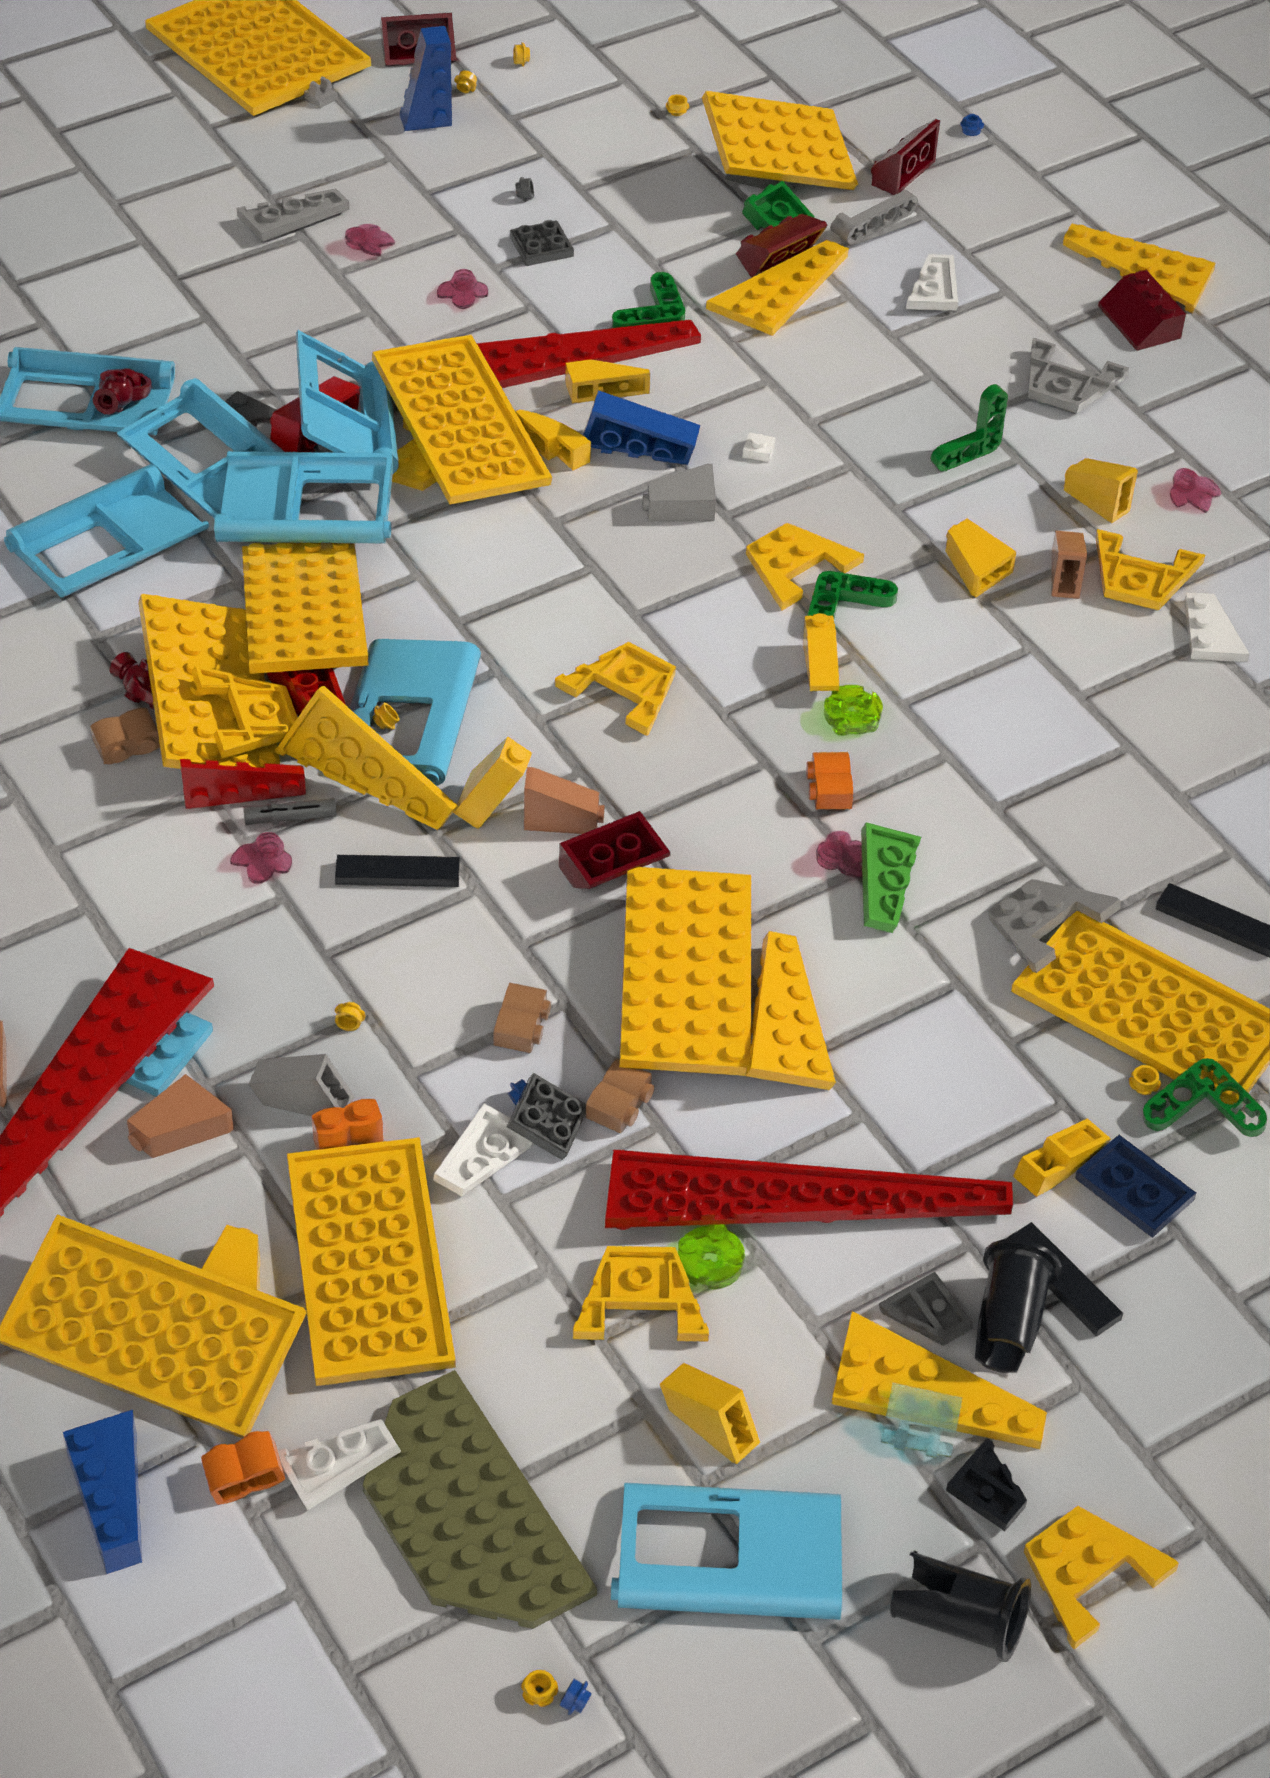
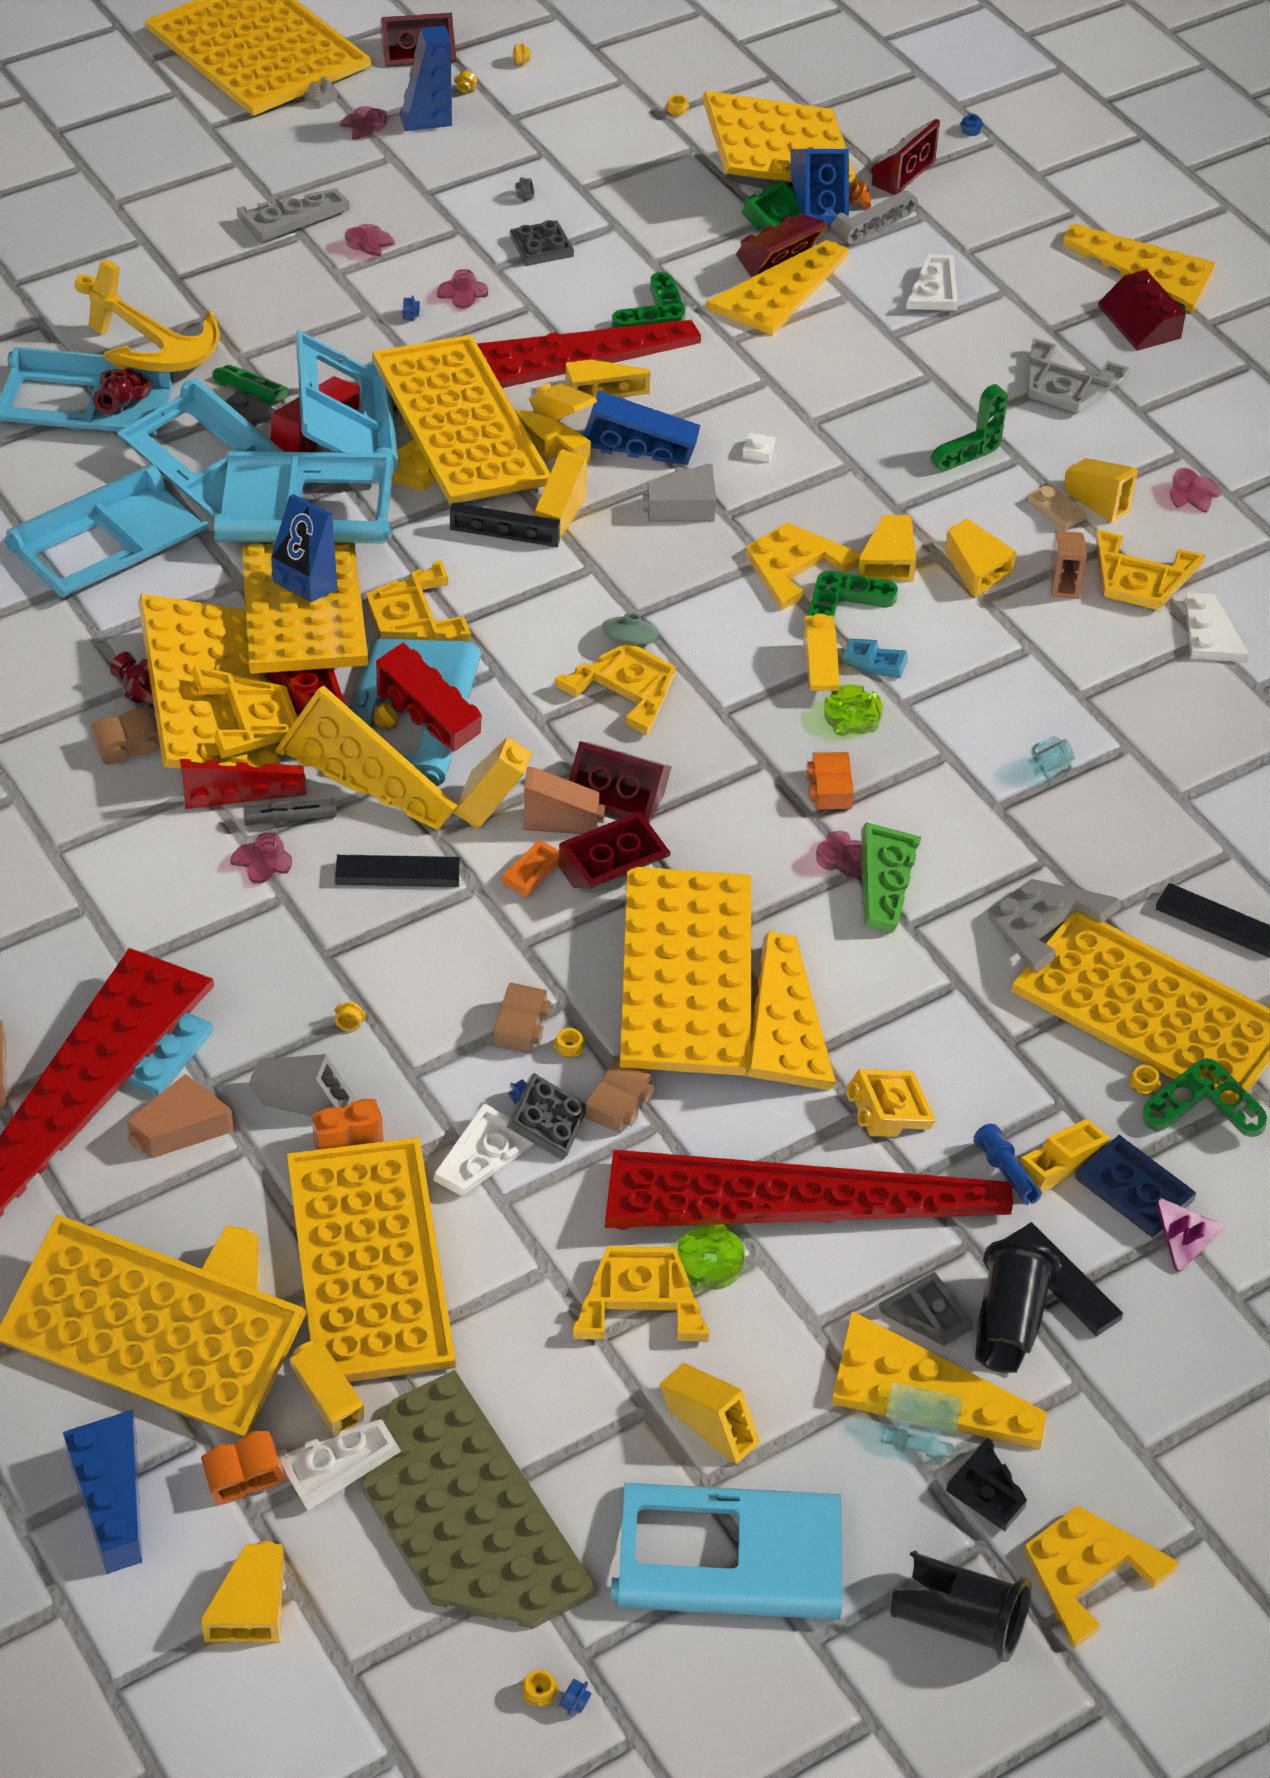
(176, 350): none -> yellow piece
(249, 1598): none -> yellow slope
(250, 383): none -> green hinge
(305, 550): none -> blue slope
(327, 1387): none -> yellow slope
(365, 121): none -> clear pink plate
(403, 611): none -> yellow wing
(410, 308): none -> blue plate
(426, 697): none -> red wedge
(505, 524): none -> black tile
(531, 868): none -> orange plate
(559, 401): none -> yellow slope
(564, 489): none -> yellow slope
(569, 1043): none -> yellow plate
(622, 779): none -> dark red slope
(630, 630): none -> sand green dish
(821, 182): none -> blue slope
(860, 194): none -> orange plate
(868, 657): none -> dark azure slope
(889, 1102): none -> yellow plate
(890, 550): none -> yellow slope
(1002, 1156): none -> blue pin
(1051, 757): none -> clear light blue head
(1056, 506): none -> tan plate
(1185, 1232): none -> piece

